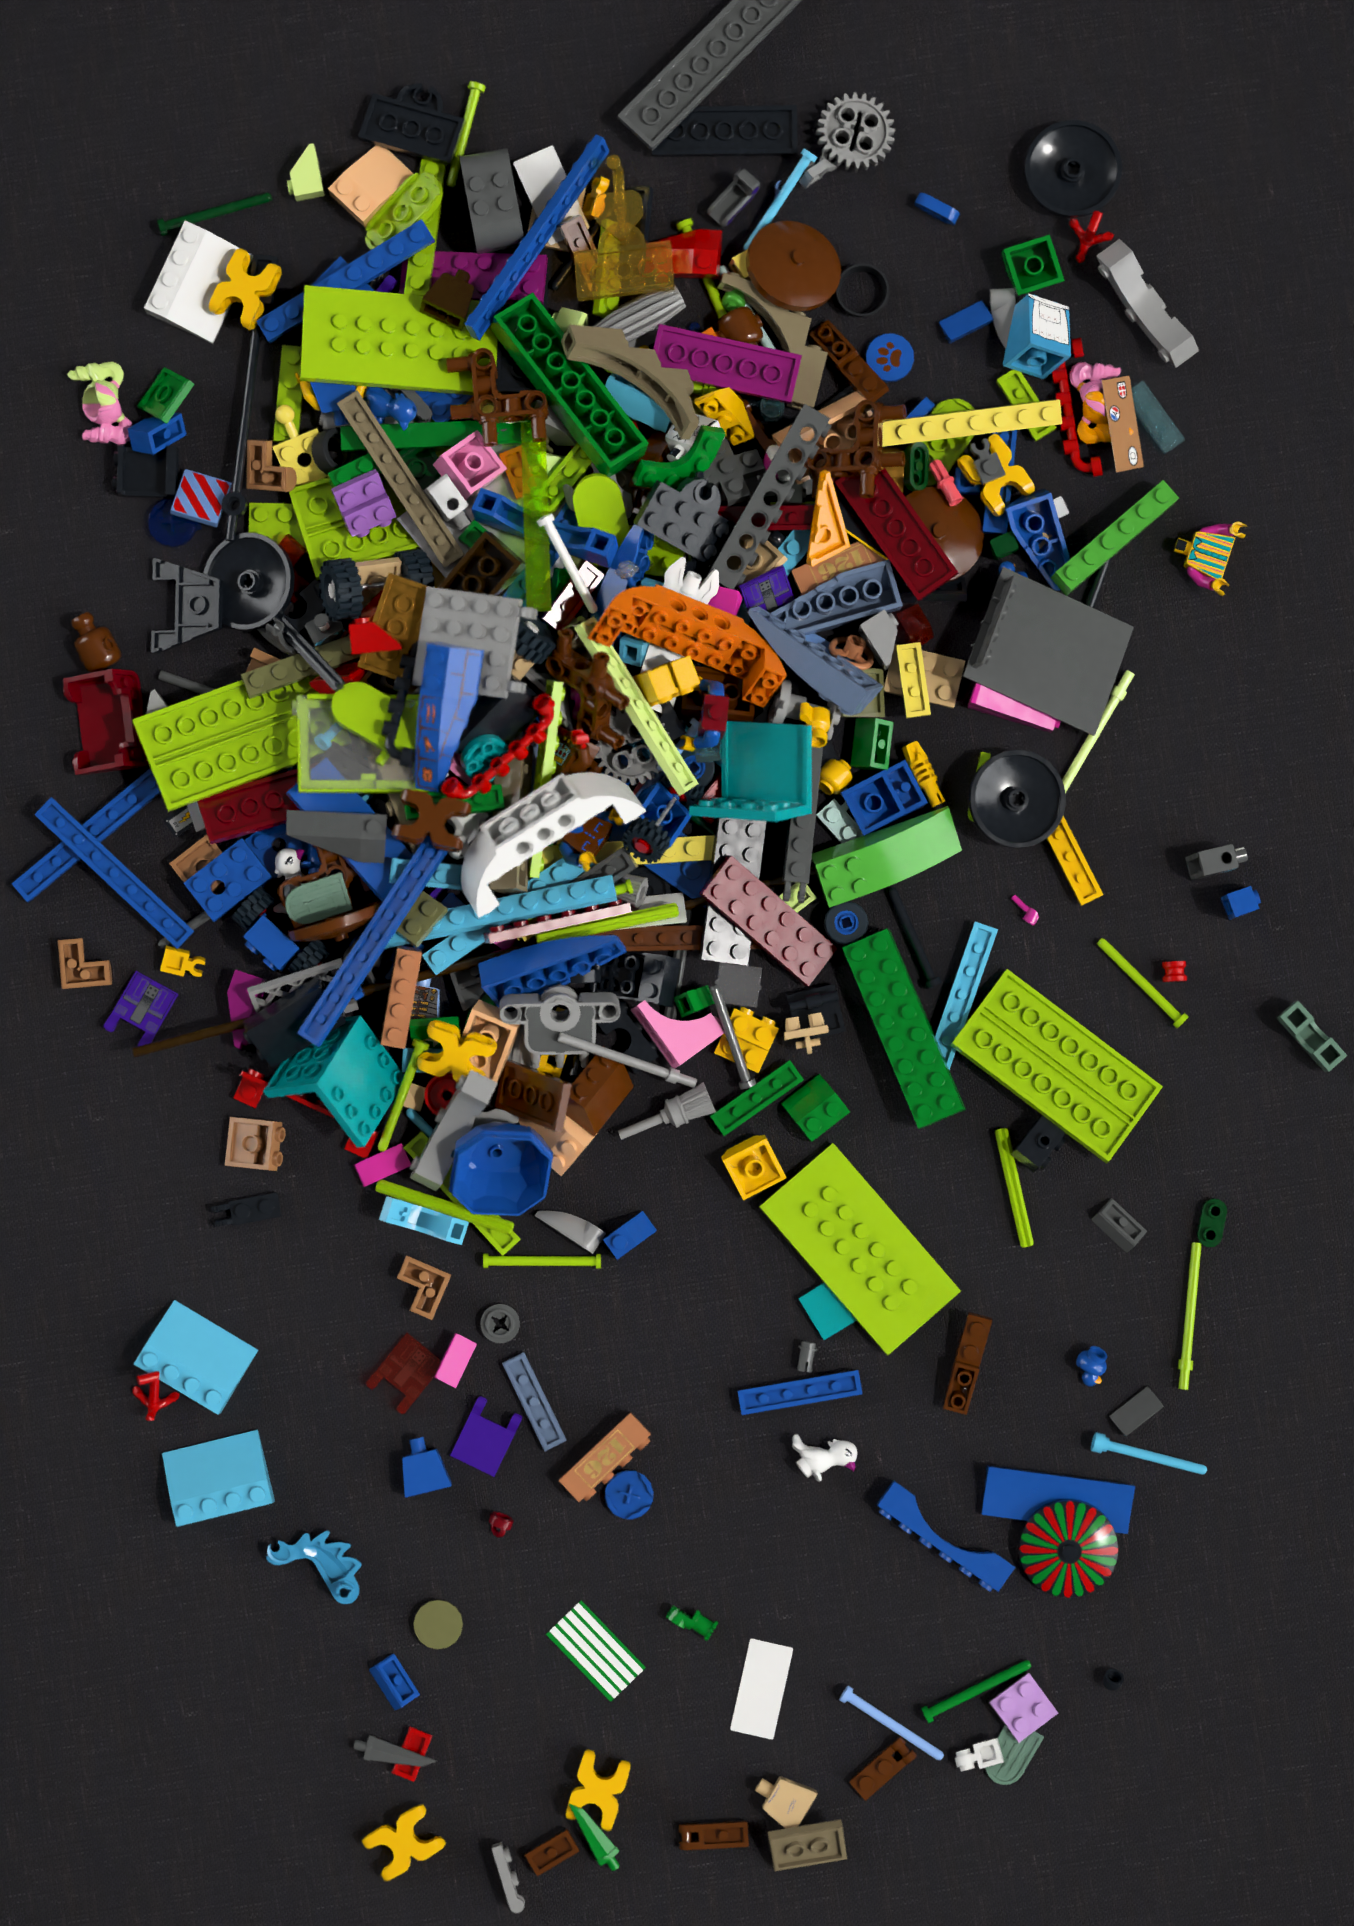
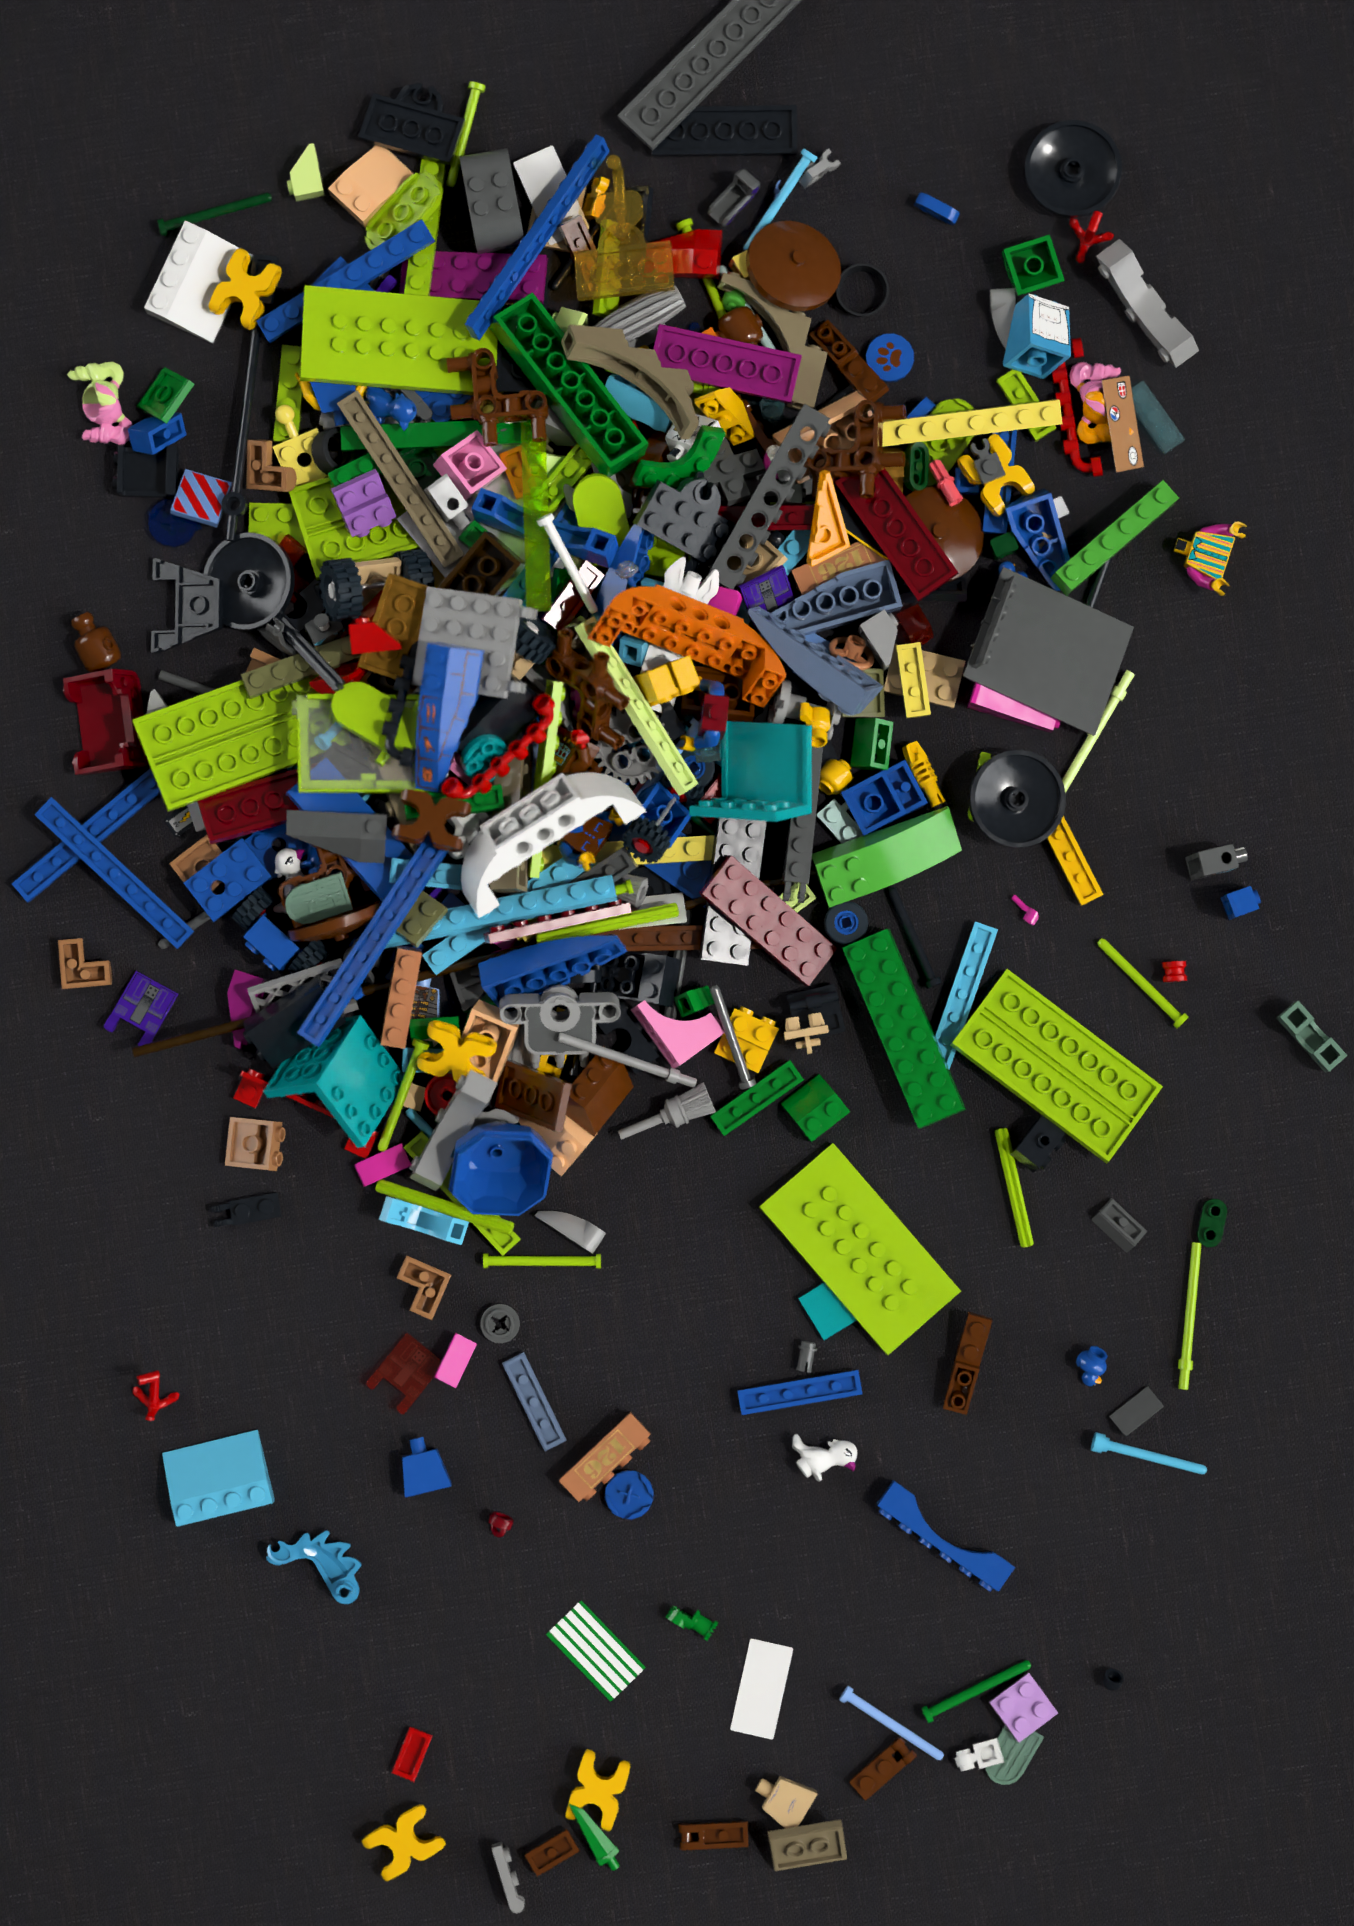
(177, 961): yellow plate -> none
(196, 1357): medium azure slope -> none
(383, 1751): dark grey bar -> none
(394, 1682): blue slope -> none
(438, 1624): olive tile -> none
(449, 299): dark brown torso -> none
(484, 1441): dark purple flag -> none
(629, 1235): blue slope -> none
(739, 984): clear piece -> none
(753, 1166): yellow slope -> none
(877, 137): light grey gear -> none
(966, 321): blue slope -> none
(1022, 1492): blue arch -> none
(1068, 1548): dish -> none

